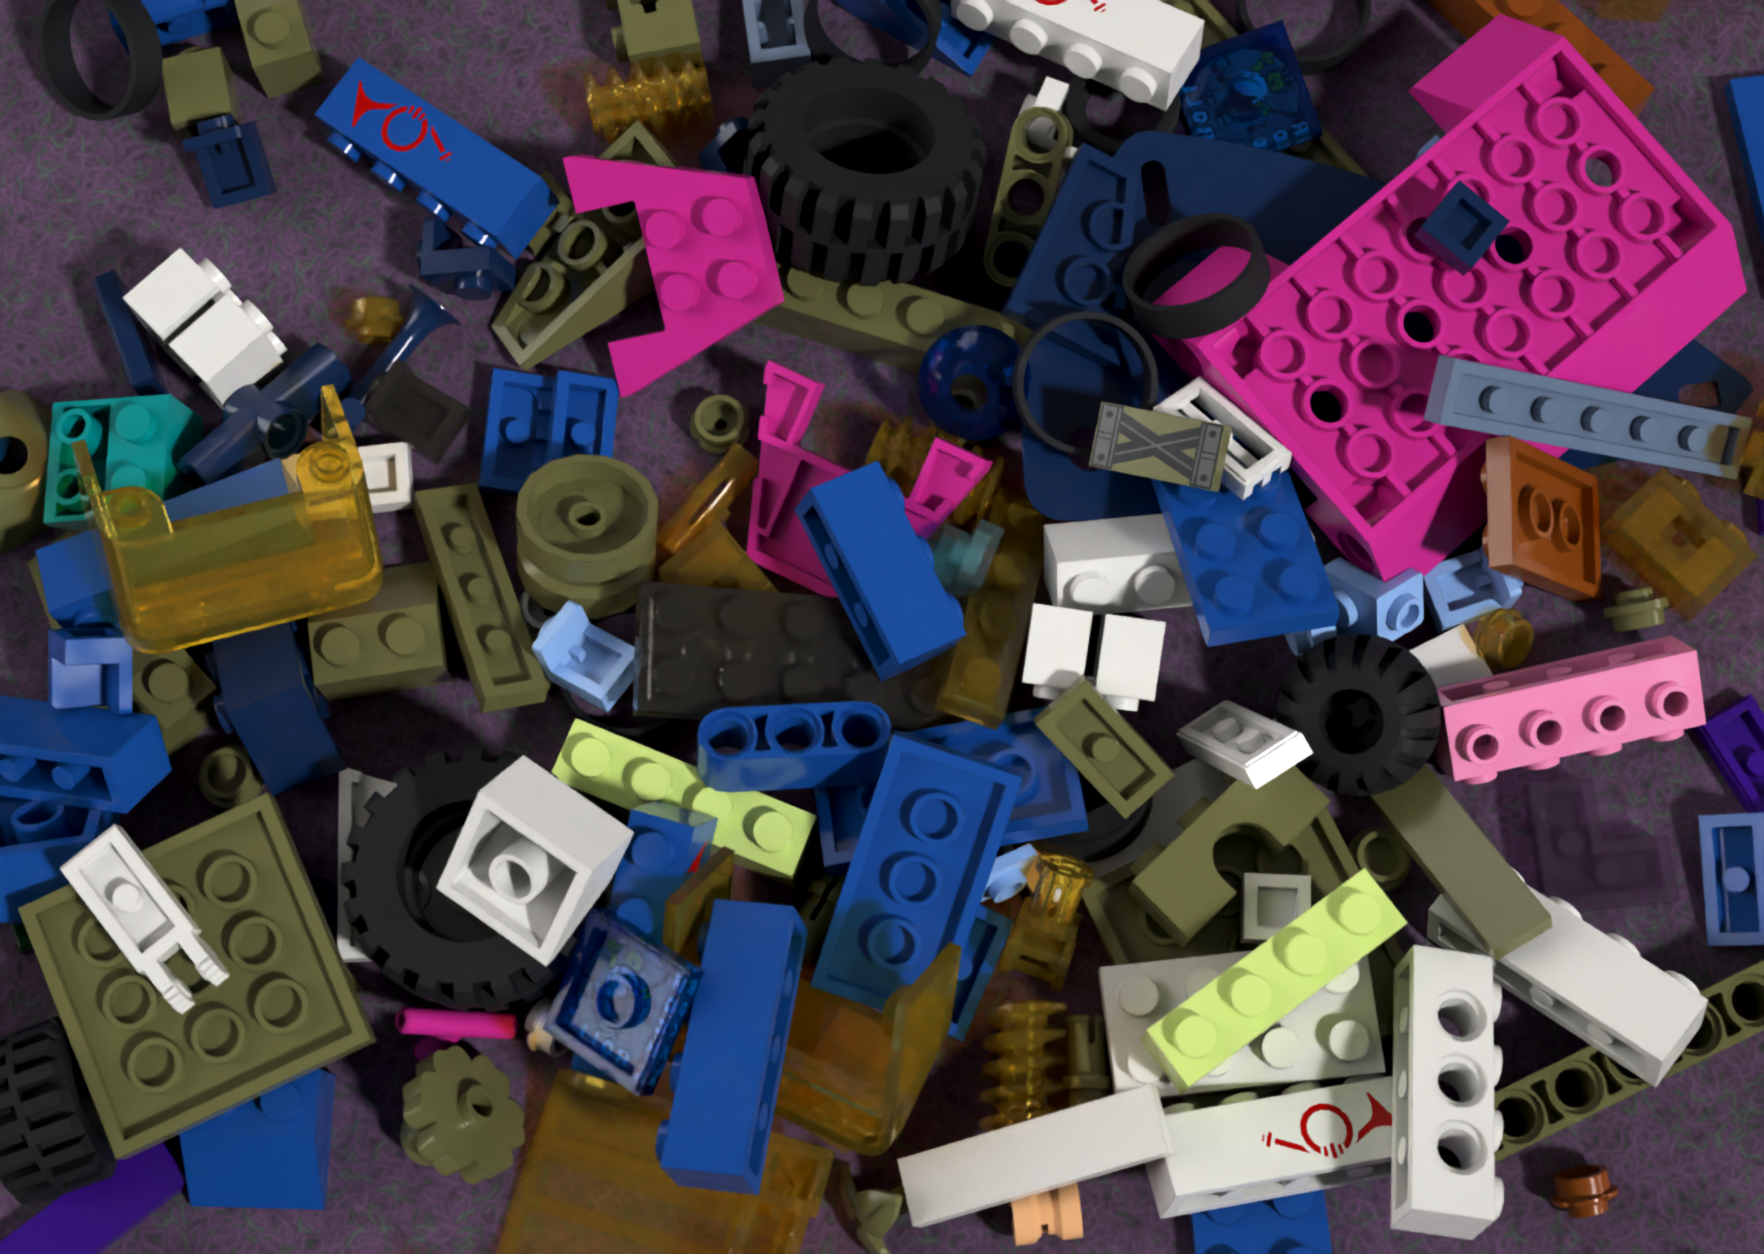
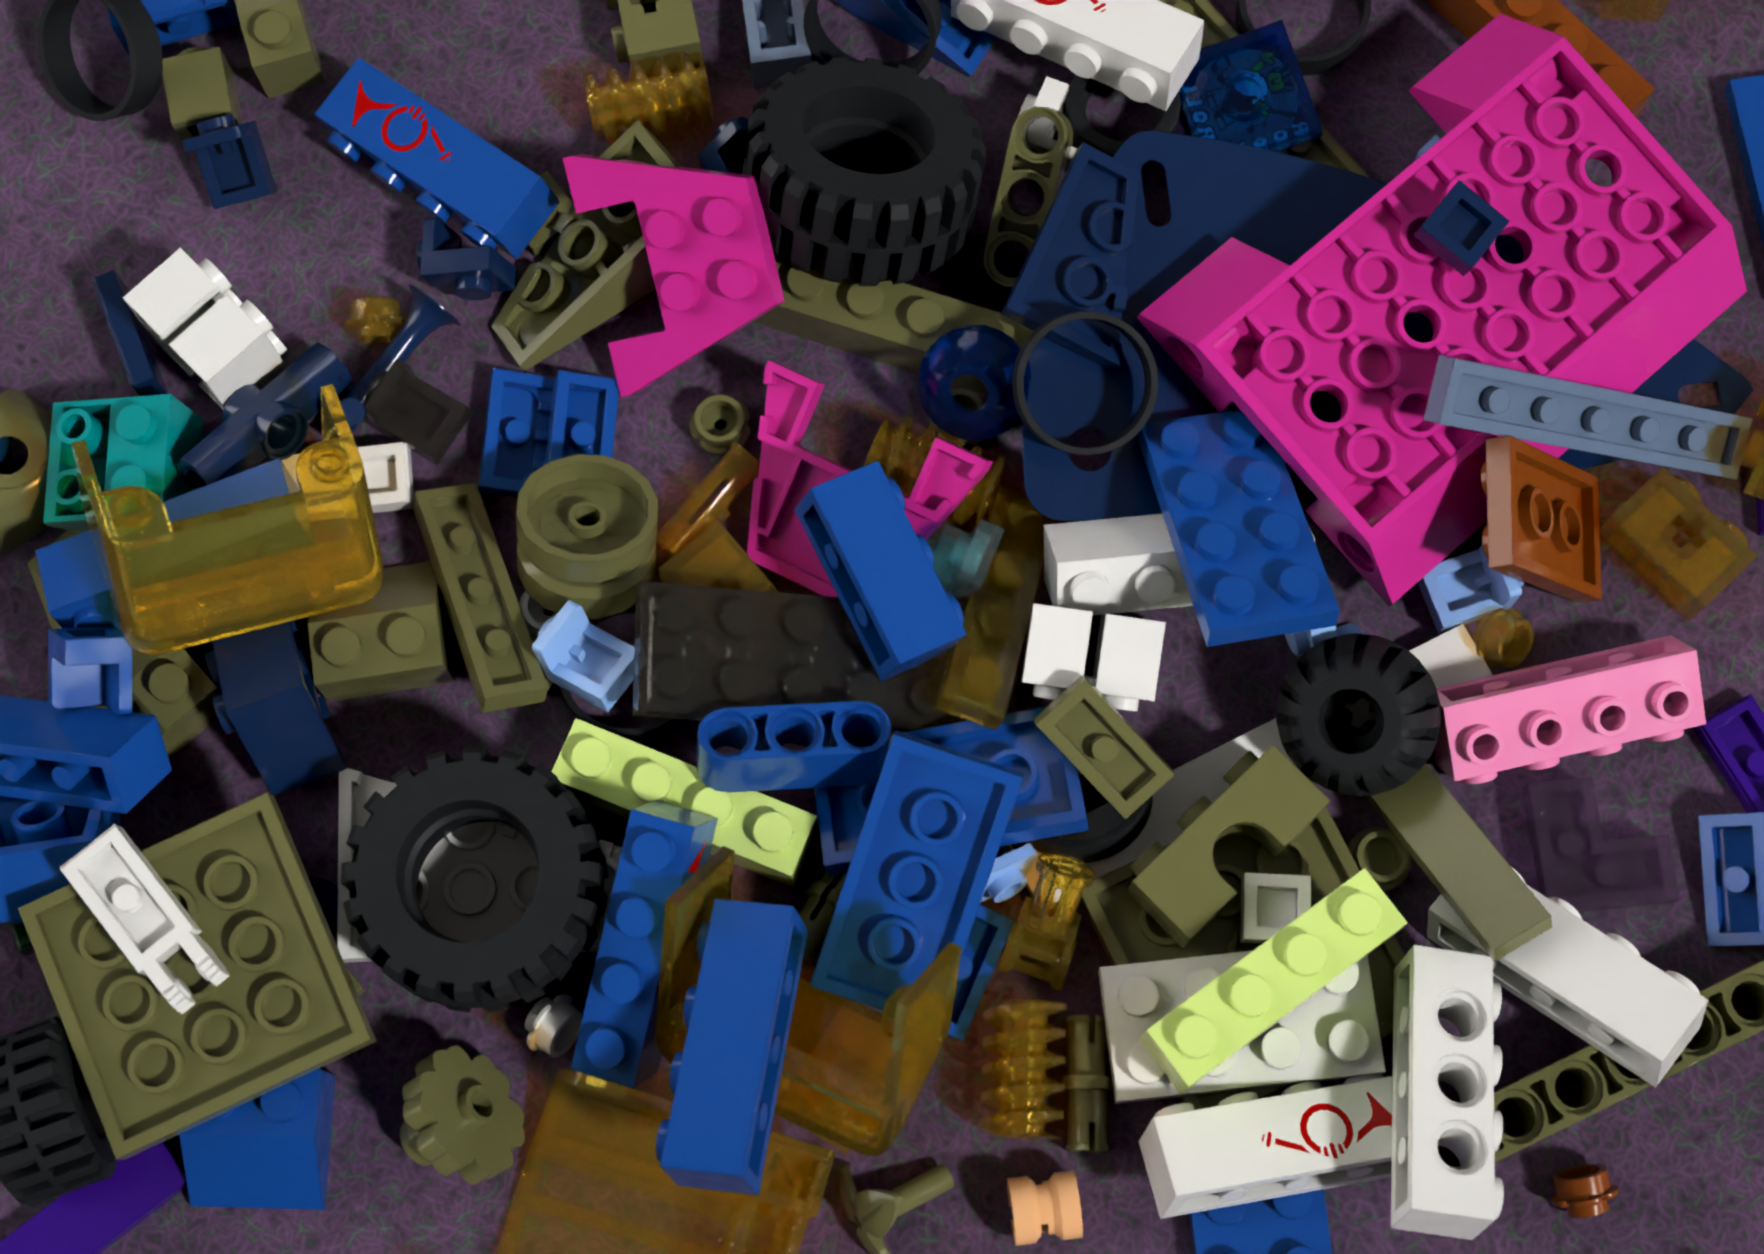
(230, 777): olive plate -> none
(448, 1026): dark pink piece -> none
(533, 858): white slope -> none
(623, 1001): clear blue tile -> none
(1035, 1156): white tile -> none
(1160, 446): tile -> none
(1214, 311): black tyre -> none
(1240, 467): white tile -> none
(1243, 743): white tile -> none
(1374, 605): light blue bracket -> none
(1636, 609): olive plate -> none

